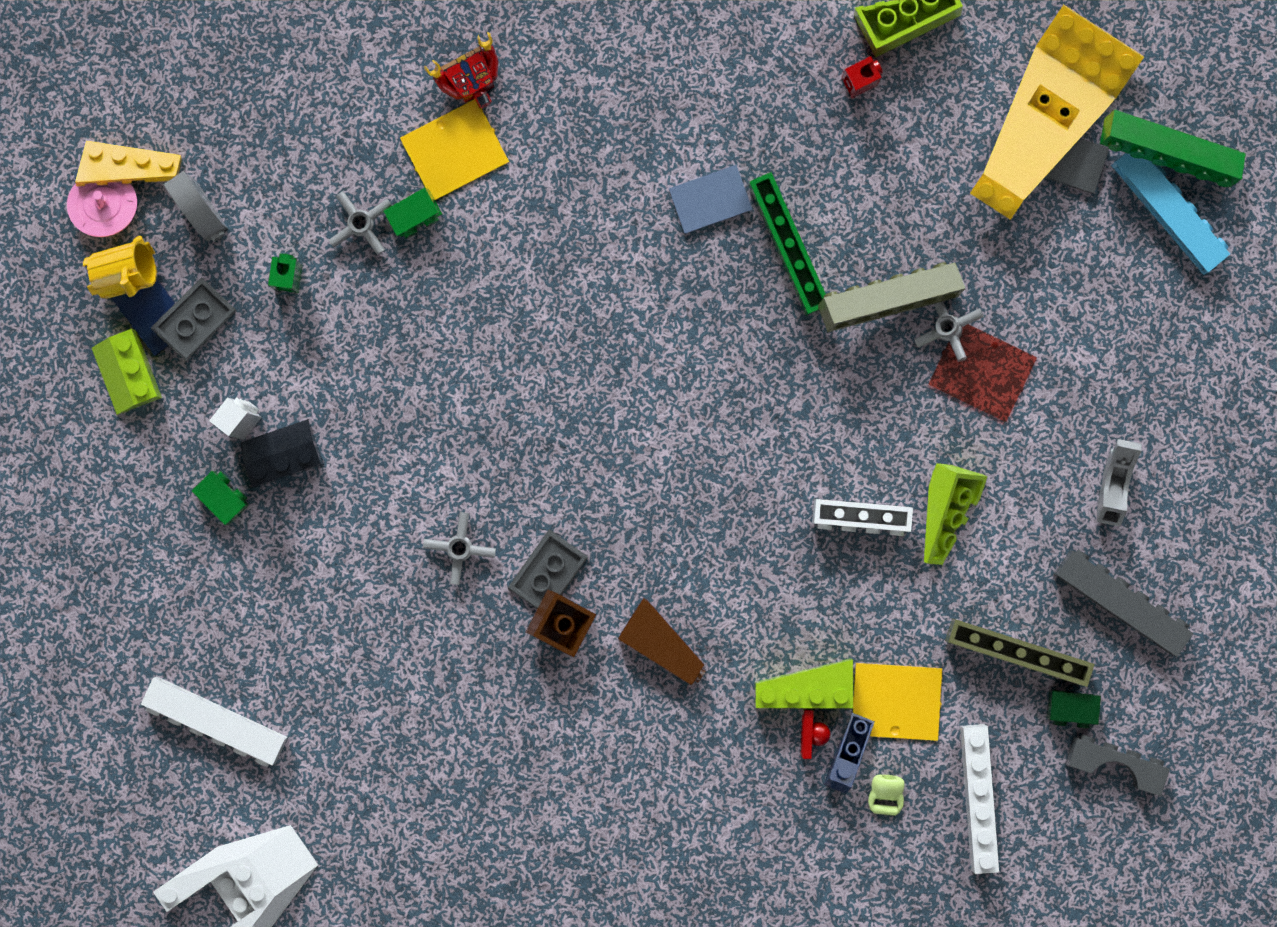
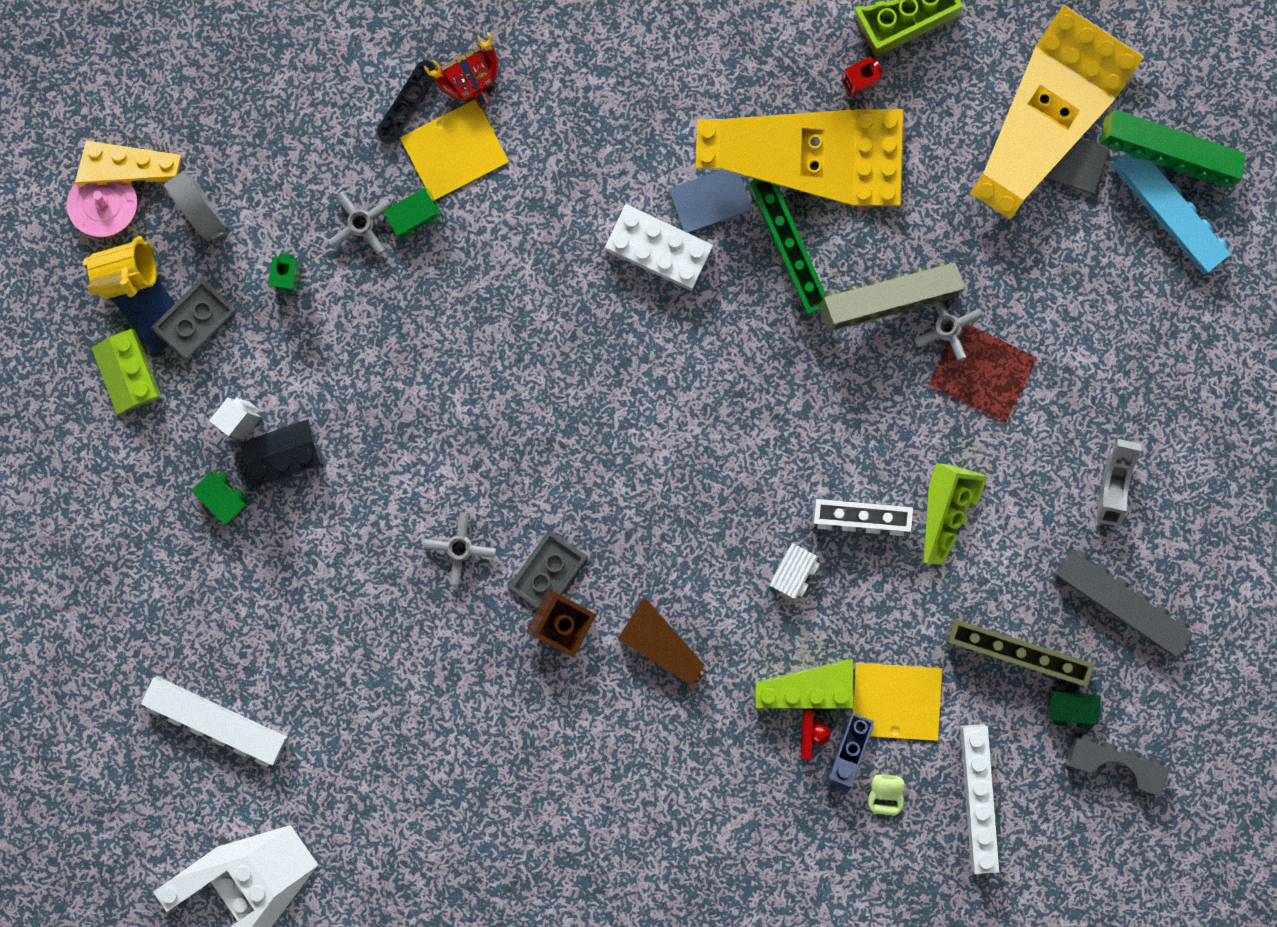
(403, 100): none -> black beam
(658, 247): none -> white brick
(794, 571): none -> white brick
(856, 152): none -> yellow wing

